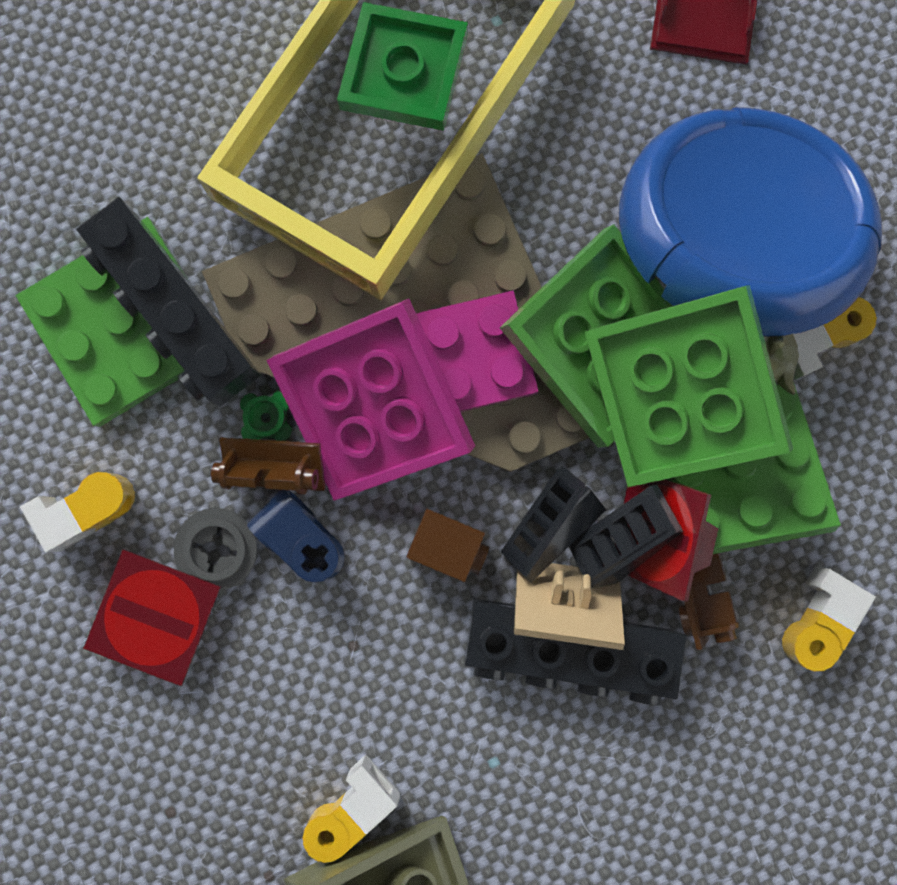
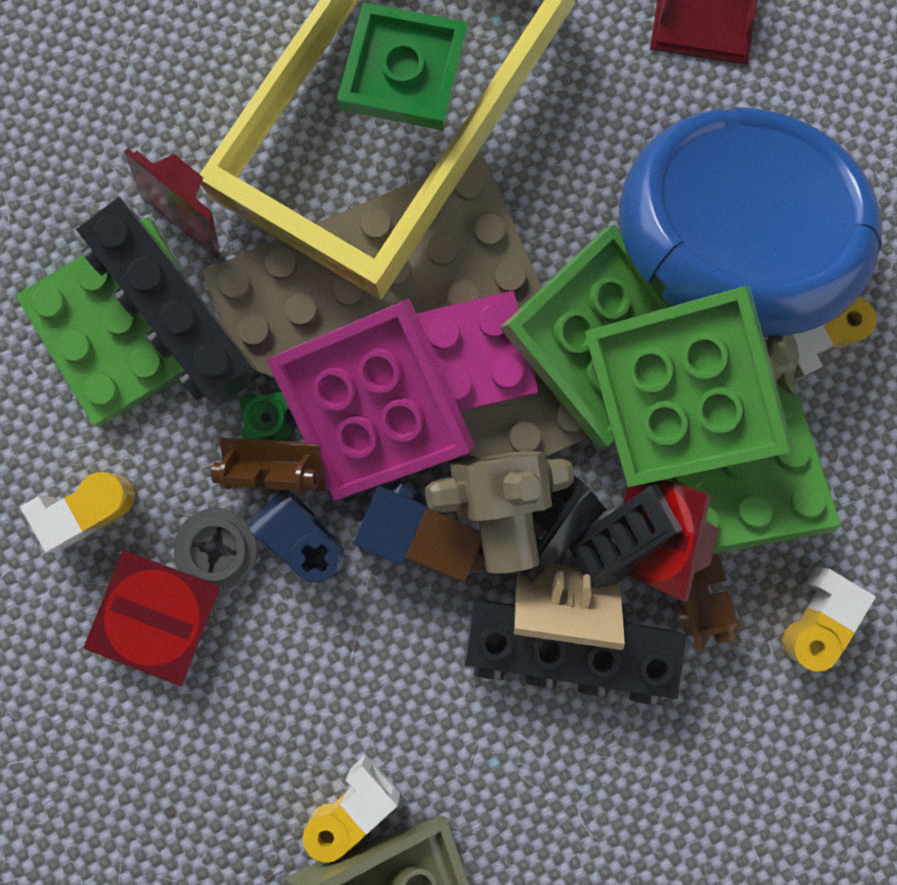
(171, 190): none -> dark red piece
(391, 522): none -> dark blue brick
(501, 496): none -> dark tan piece

